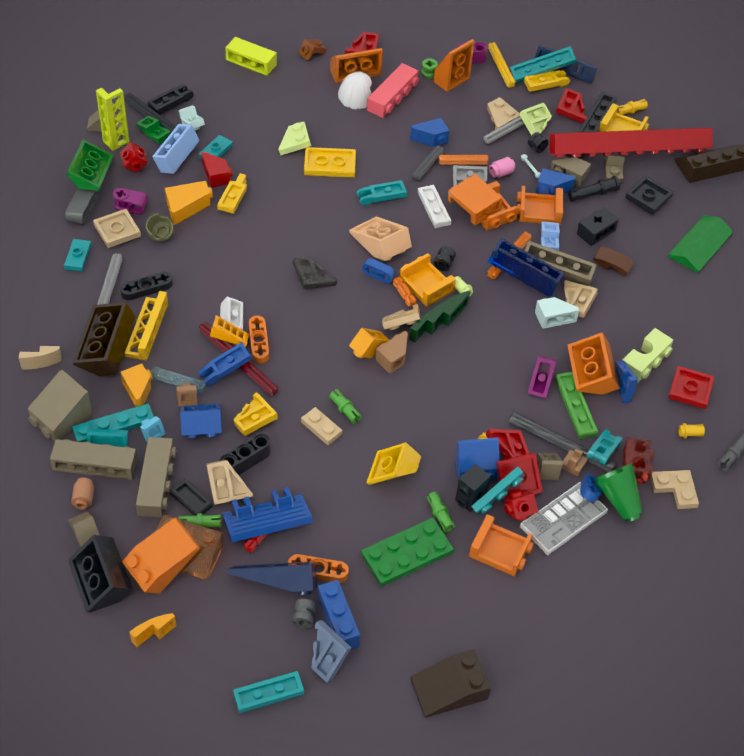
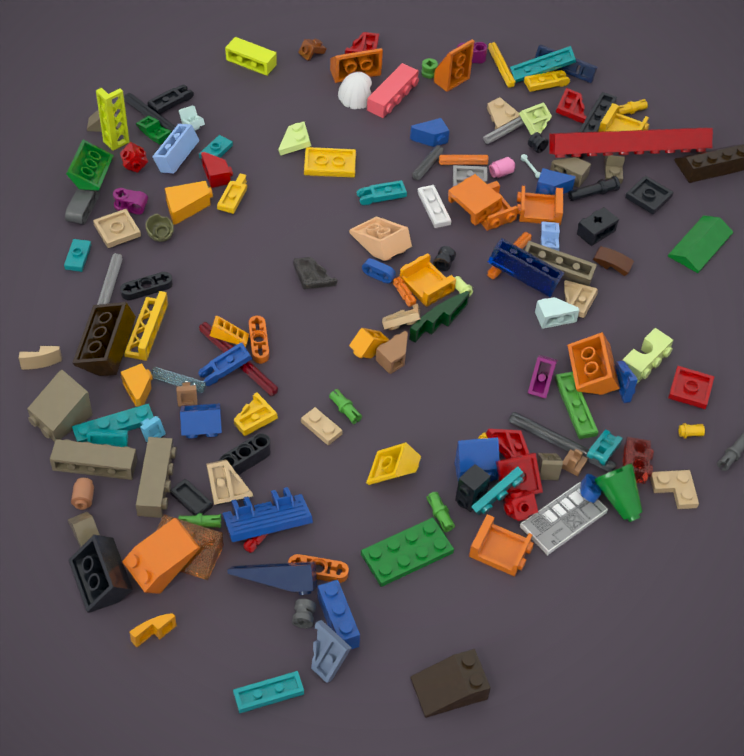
(232, 311): white slope -> none

